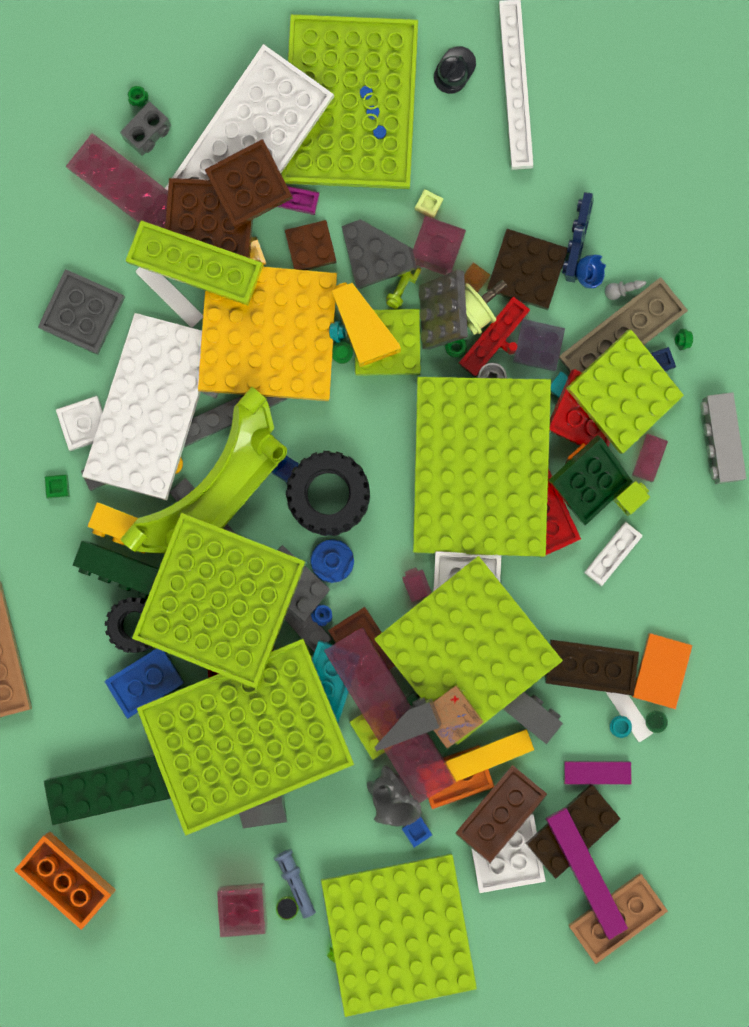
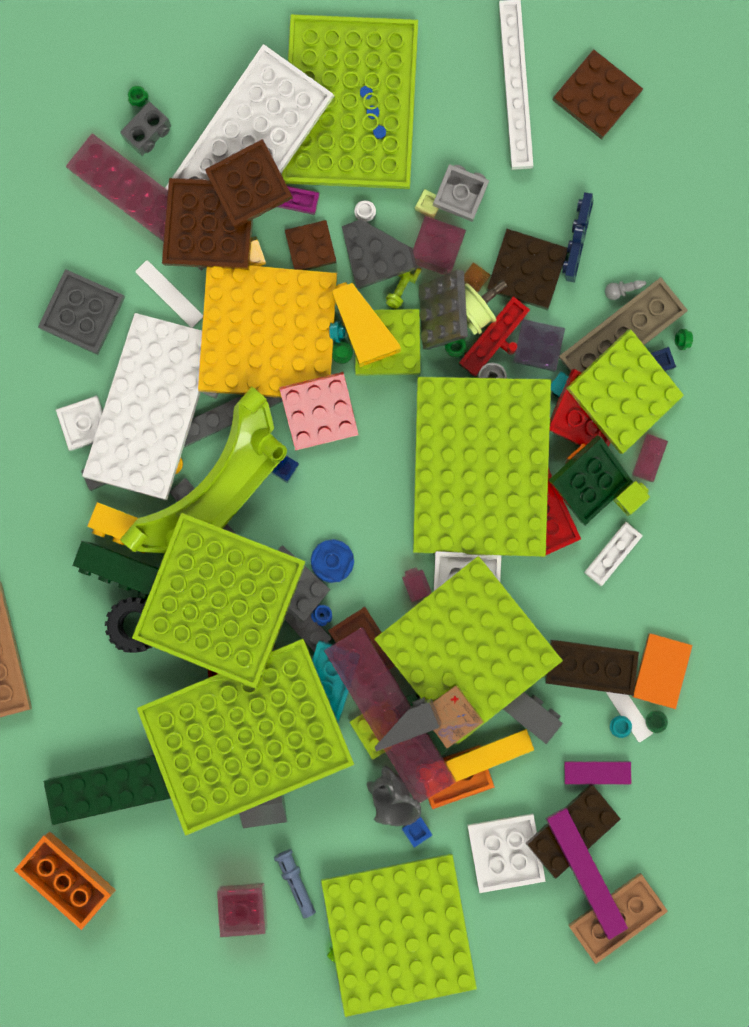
(57, 486): green tile -> none
(144, 681): blue plate -> none
(194, 262): lime plate -> none
(287, 908): black tile -> none
(319, 411): none -> plate
(321, 464): black tyre -> none
(365, 211): none -> white plate
(454, 69): black piece -> none
(461, 192): none -> light grey plate
(501, 814): reddish brown plate -> none
(590, 271): blue hair -> none
(597, 94): none -> reddish brown plate
(723, 438): light grey brick -> none

